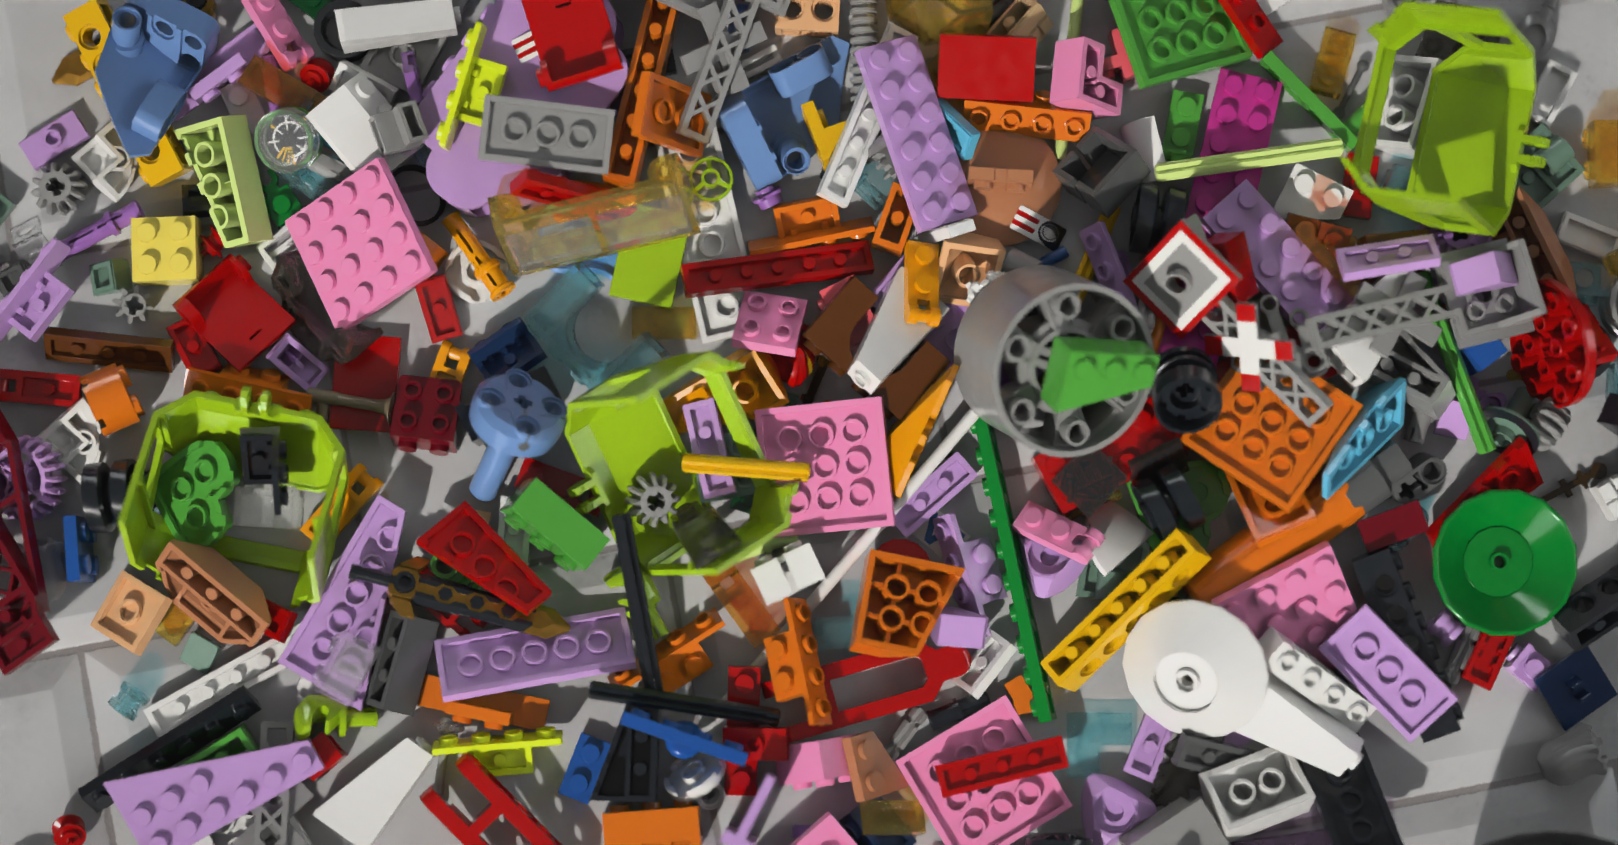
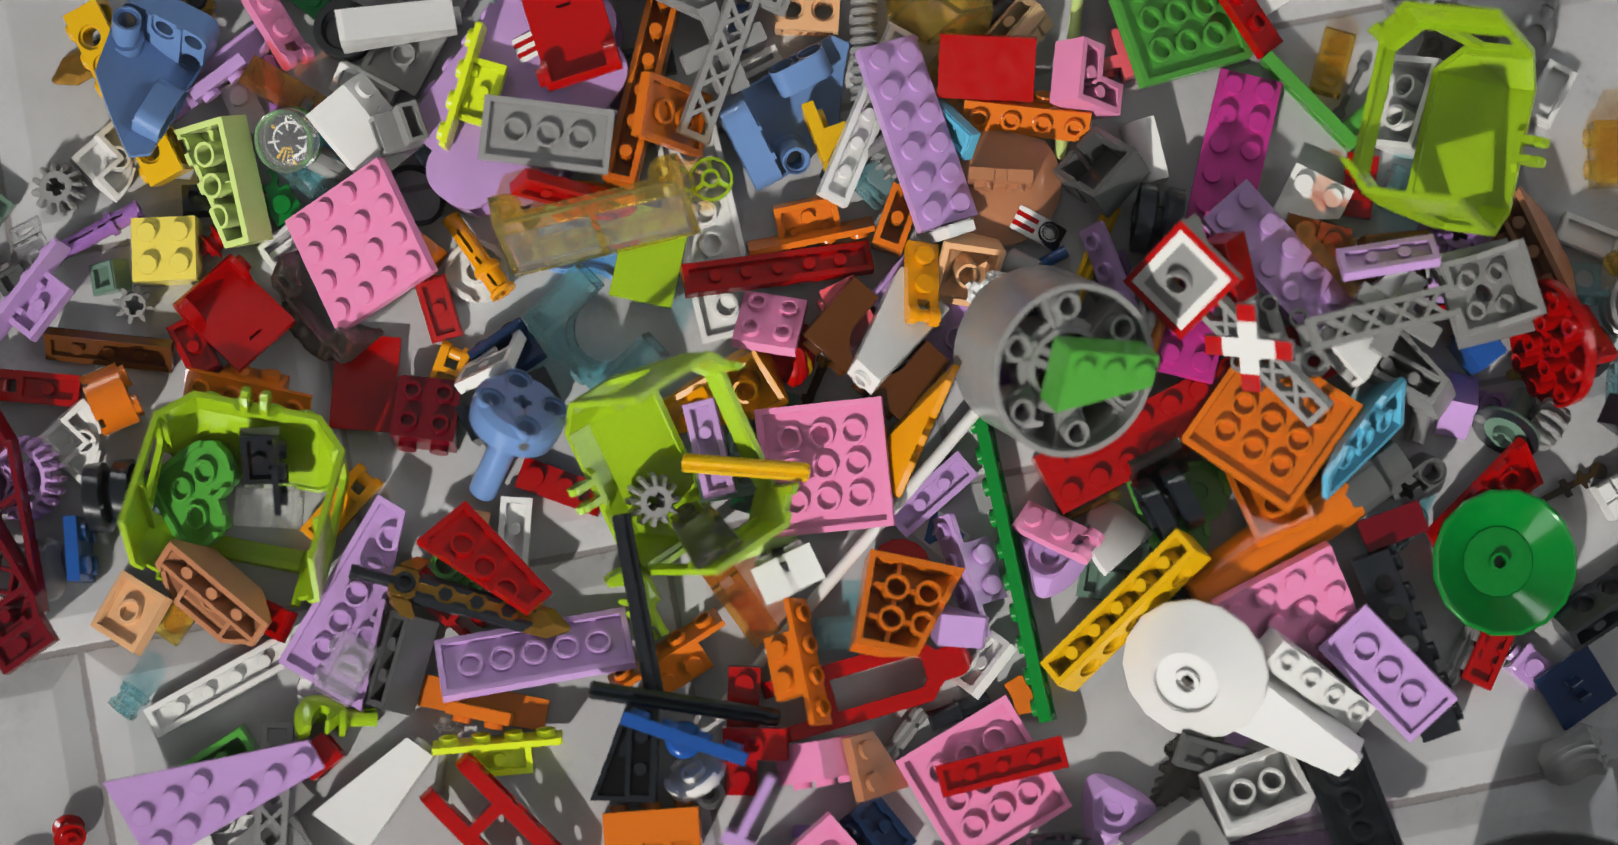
(54, 140): lavender plate -> none
(175, 744): black plate -> none
(200, 652): sand green slope -> none
(297, 362): lavender slope -> none
(317, 74): red wheel -> none
(326, 397): dark tan piece -> none
(412, 77): medium lavender tile -> none
(490, 364): none -> white wing
(553, 525): bright green brick -> none
(584, 768): blue plate -> none
(664, 323): clear yellow plate -> none
(768, 197): medium lavender plate -> none
(892, 817): clear yellow tile -> none
(1086, 734): clear light blue tile -> none
(1089, 481): clear smoke piece -> none
(1147, 749): lavender plate -> none
(1182, 125): bright green hinge -> none
(1186, 390): black wheel -> none
(1248, 159): yellowish green axle -> none
(1445, 627): lavender wheel -> none
(1461, 381): bright green axle -> none
(1483, 273): lavender slope -> none
(1558, 173): sand green plate -> none

